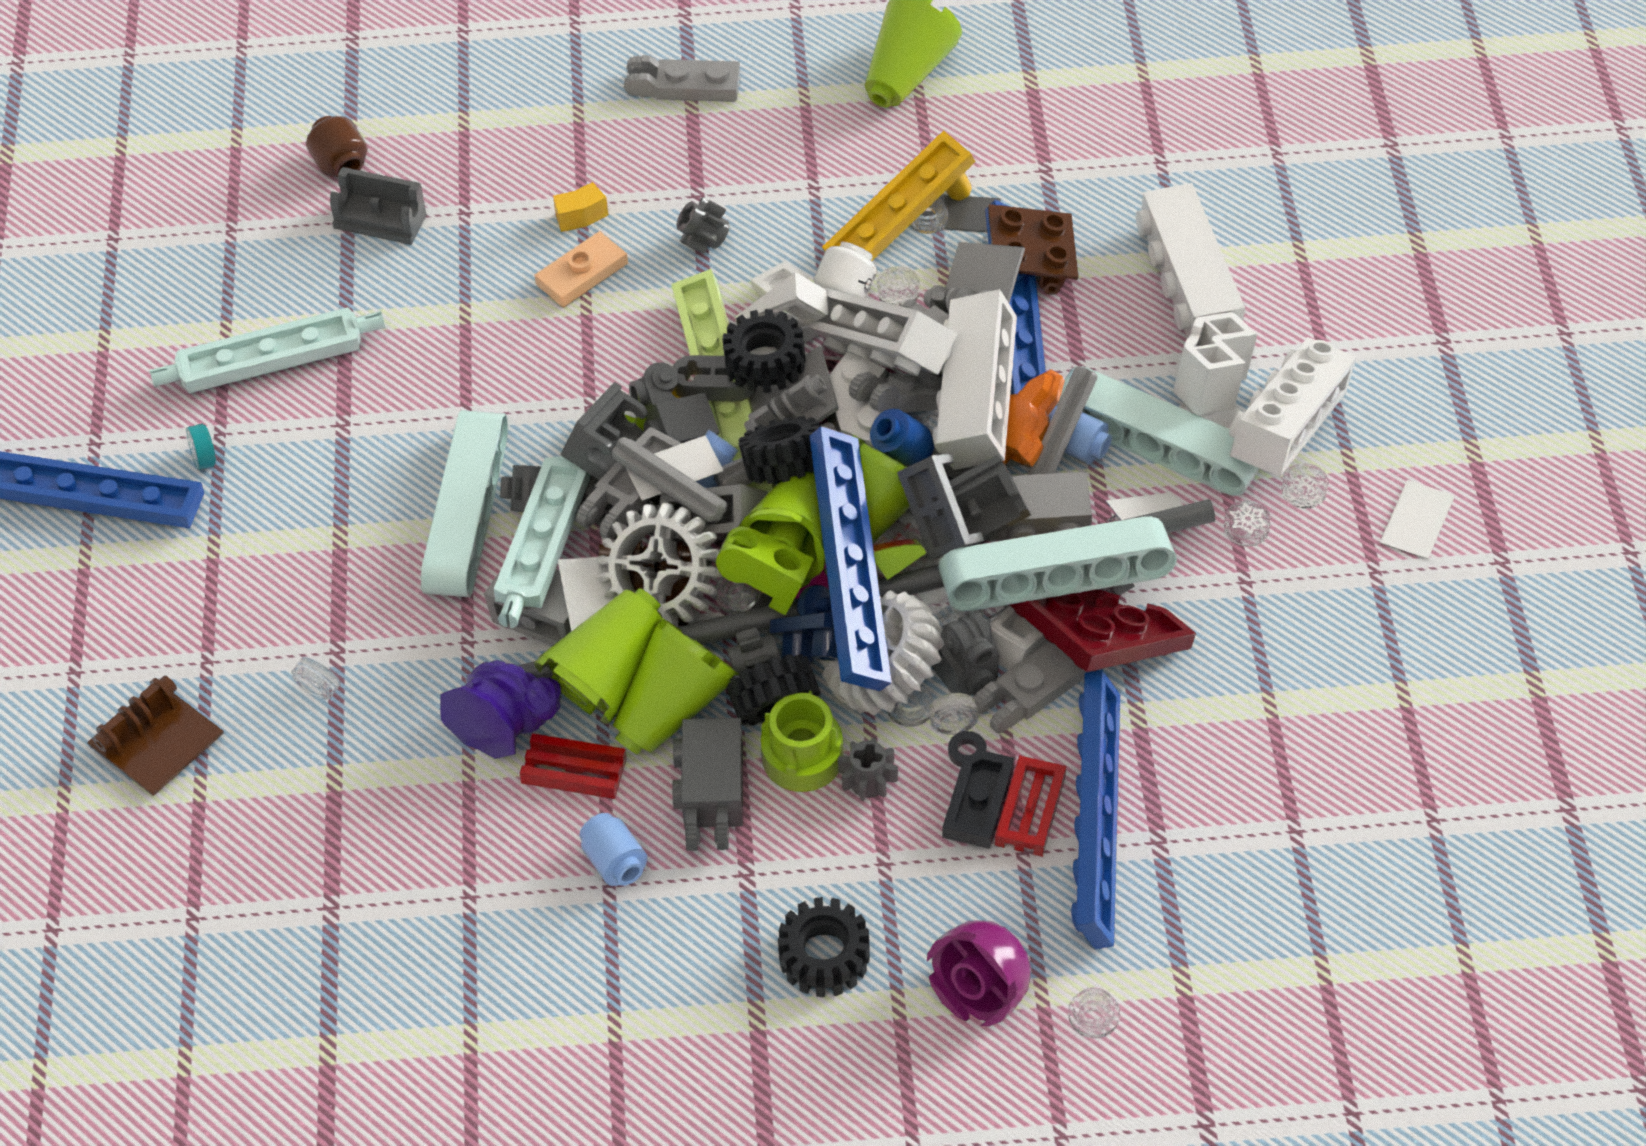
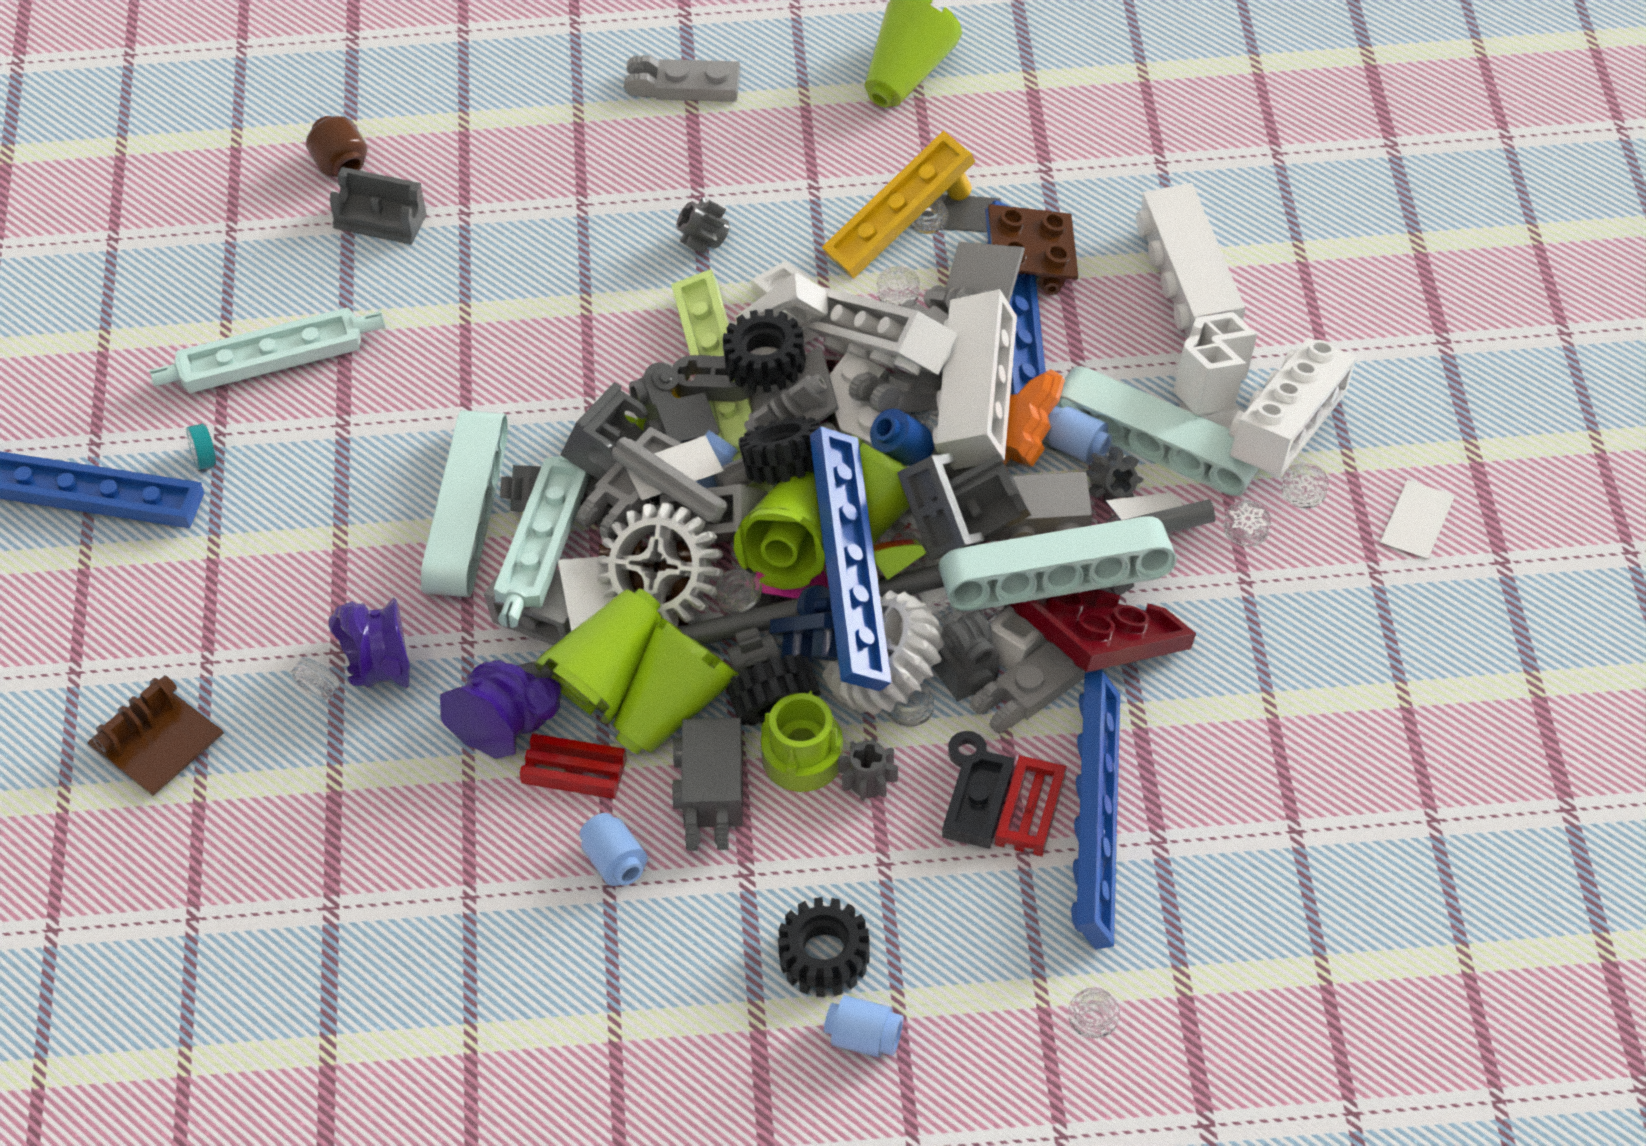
(372, 643): none -> dark purple piece
(580, 207): yellow piece -> none
(581, 269): light nougat plate -> none
(764, 565): lime leg -> none
(846, 269): white head -> none
(863, 1026): none -> light blue brick
(953, 713): clear tile -> none
(979, 971): magenta cylinder -> none
(1064, 420): light grey axle -> none
(1123, 472): none -> dark grey gear

